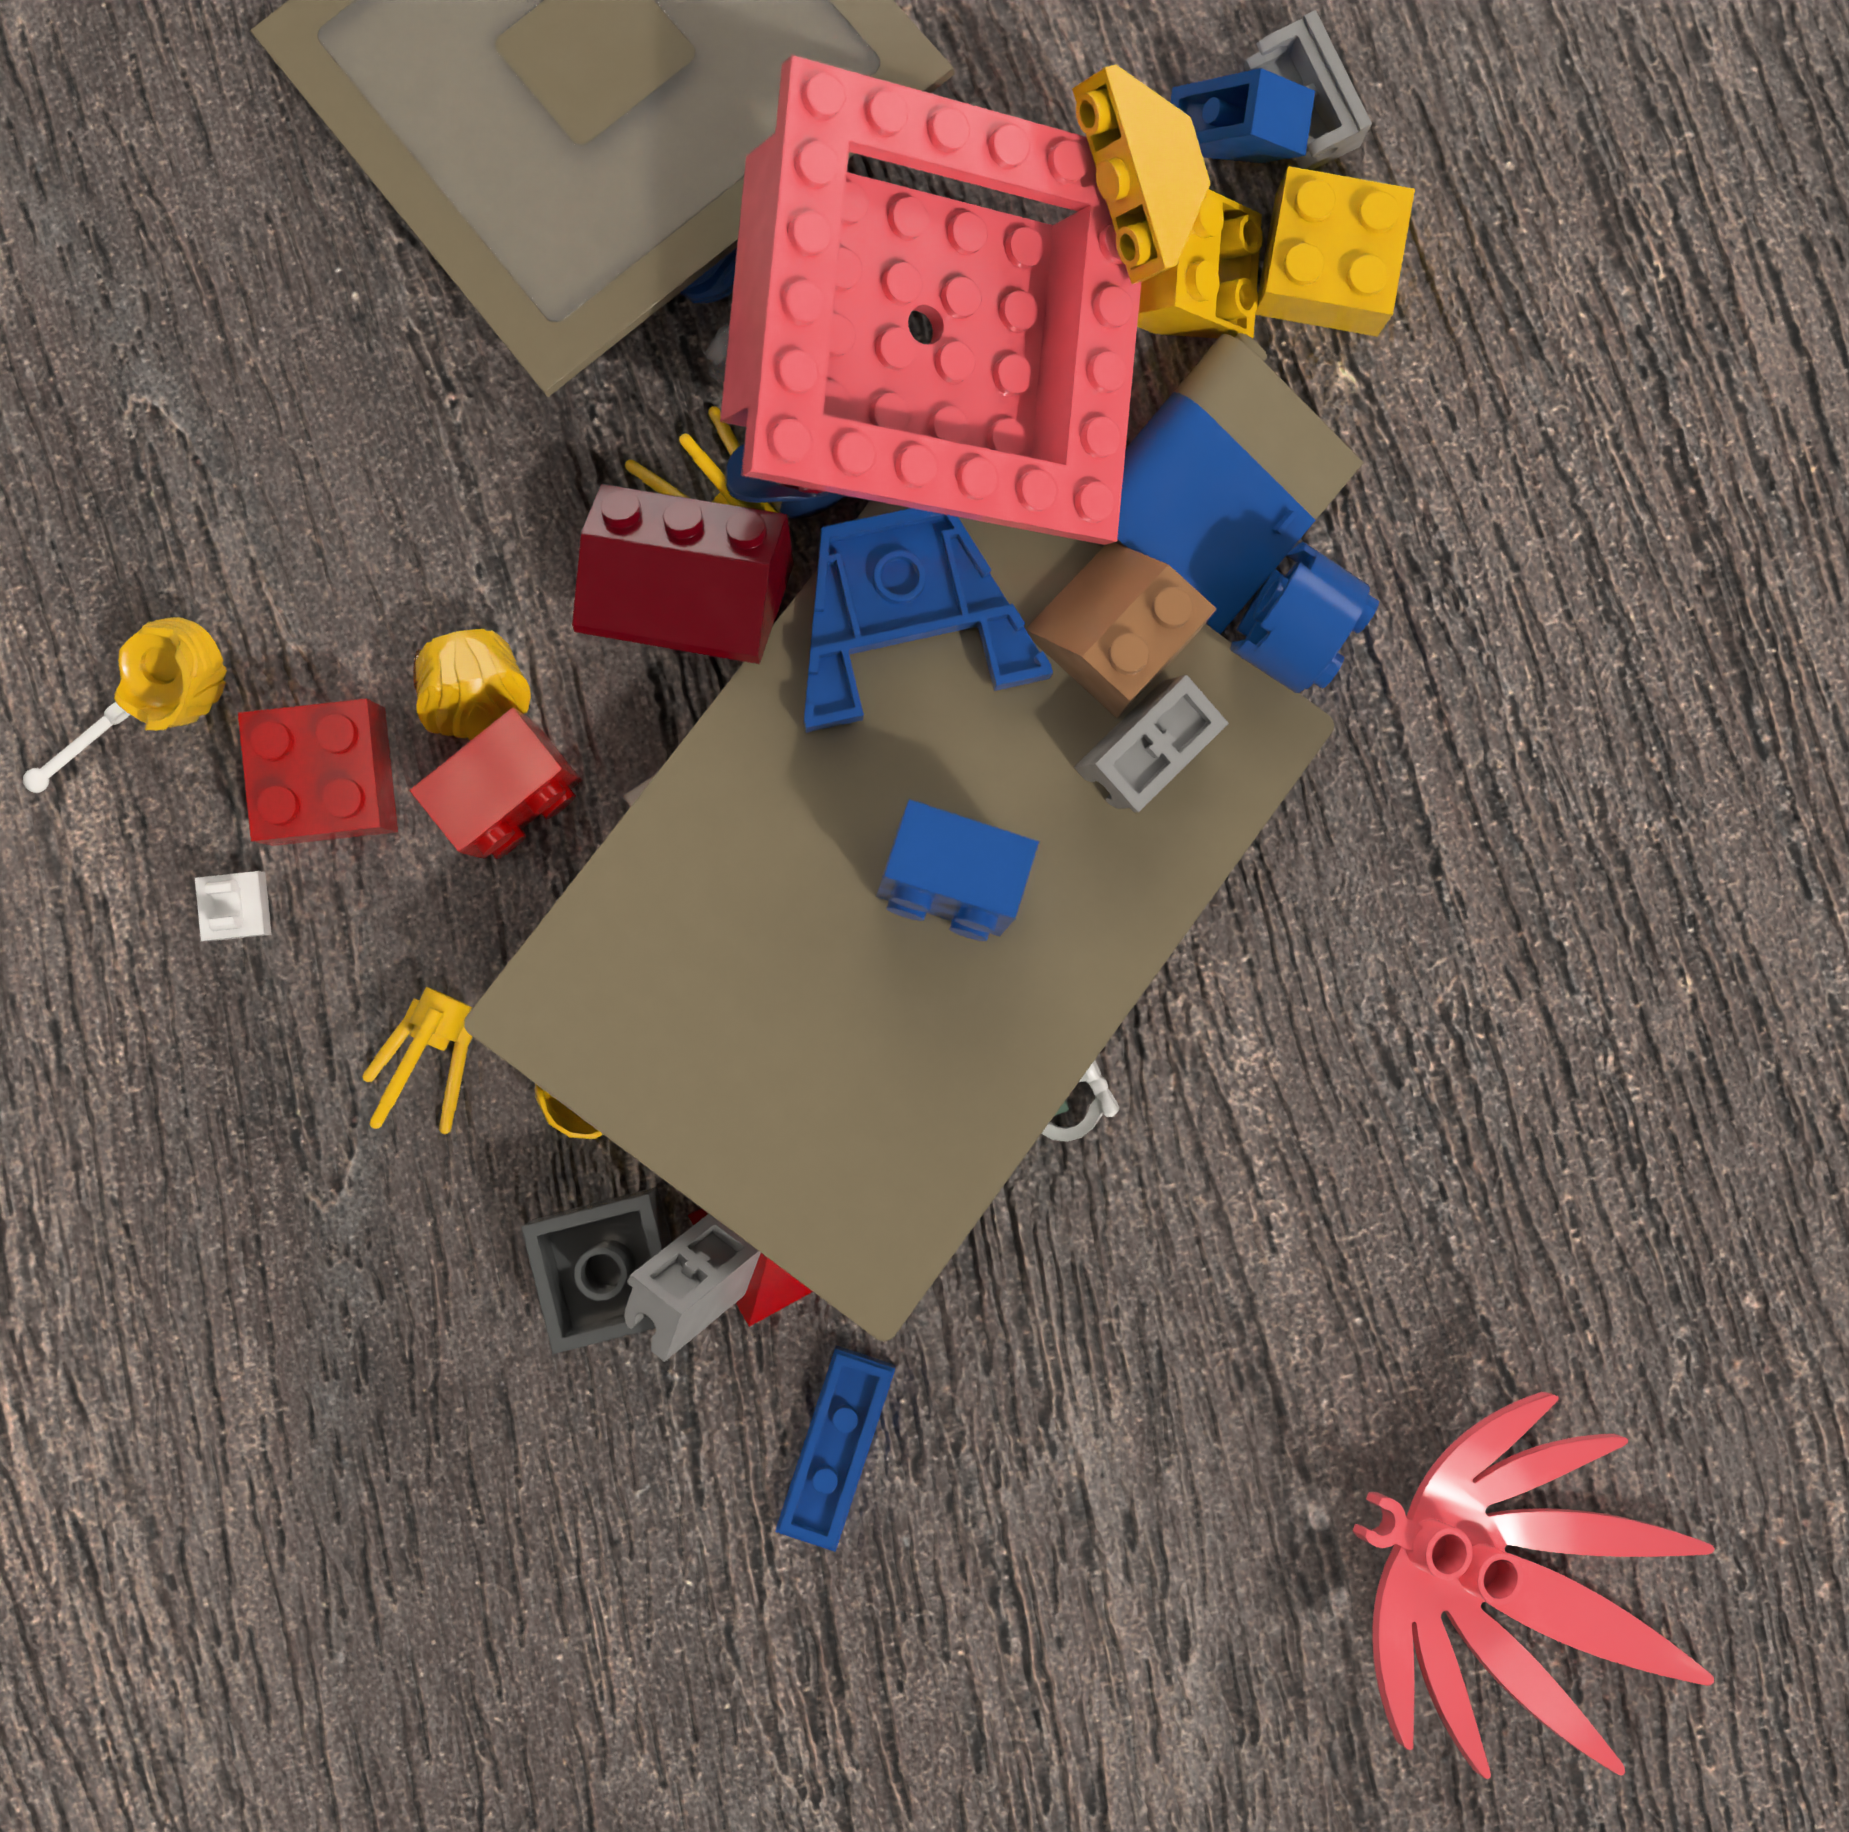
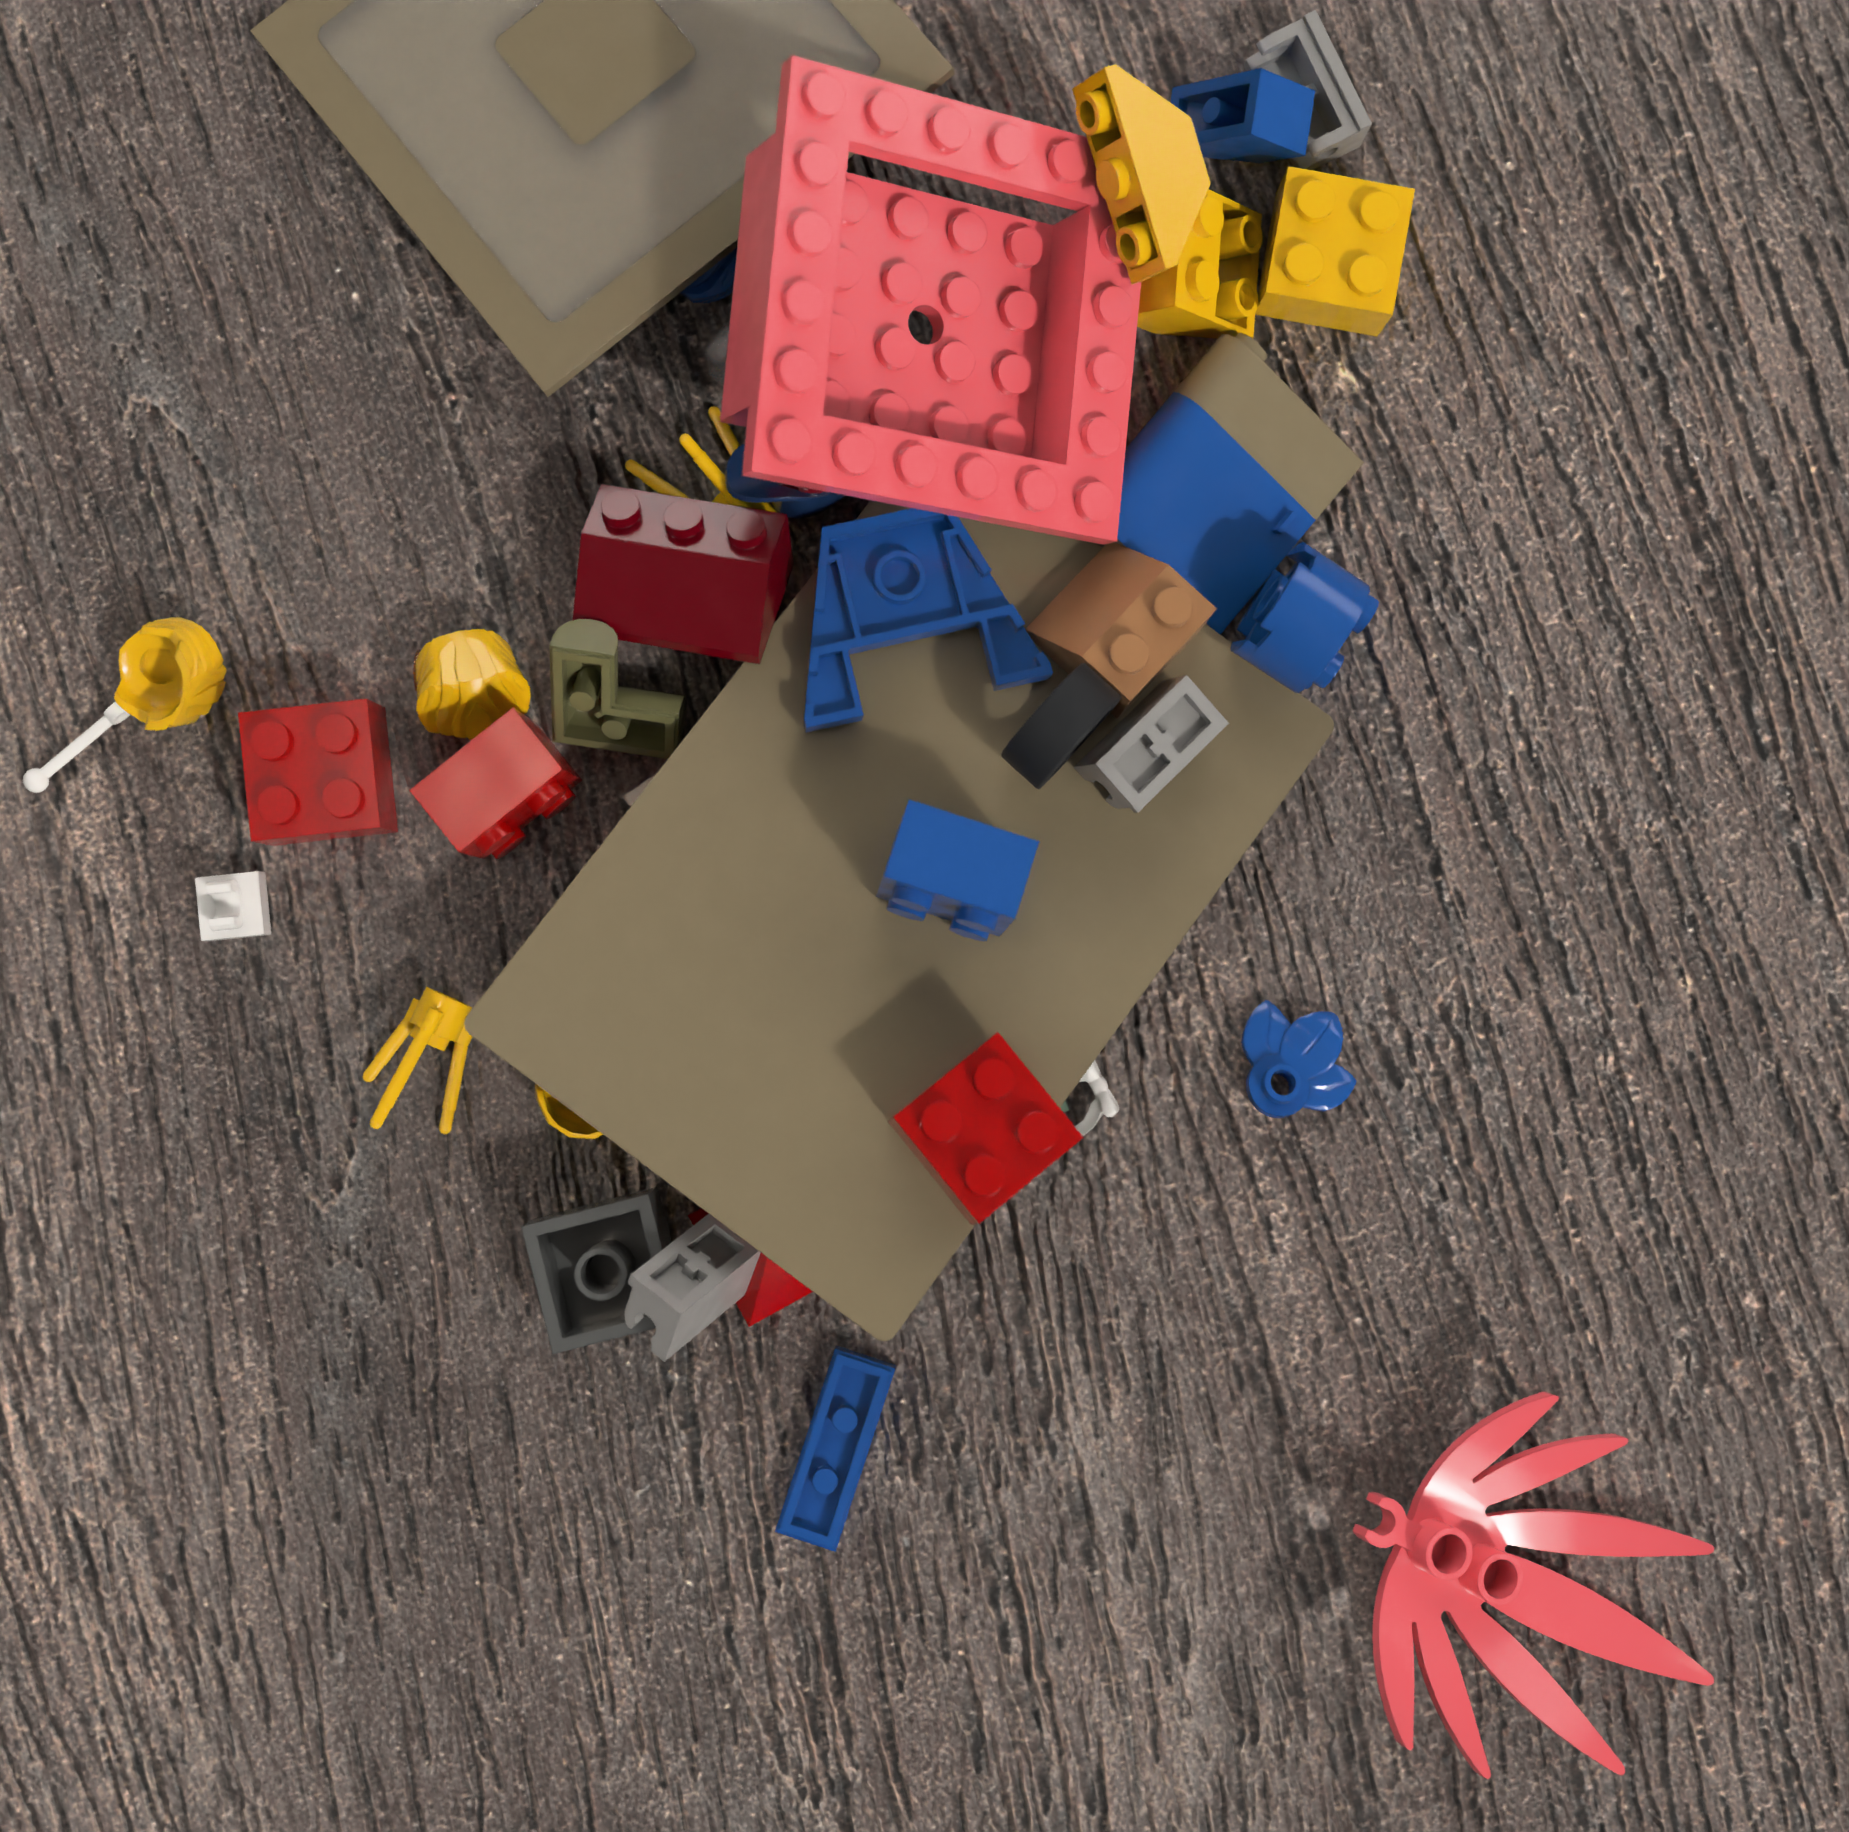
(598, 712): none -> olive brick
(985, 1129): none -> red brick
(1060, 725): none -> black tyre
(1299, 1053): none -> blue plate

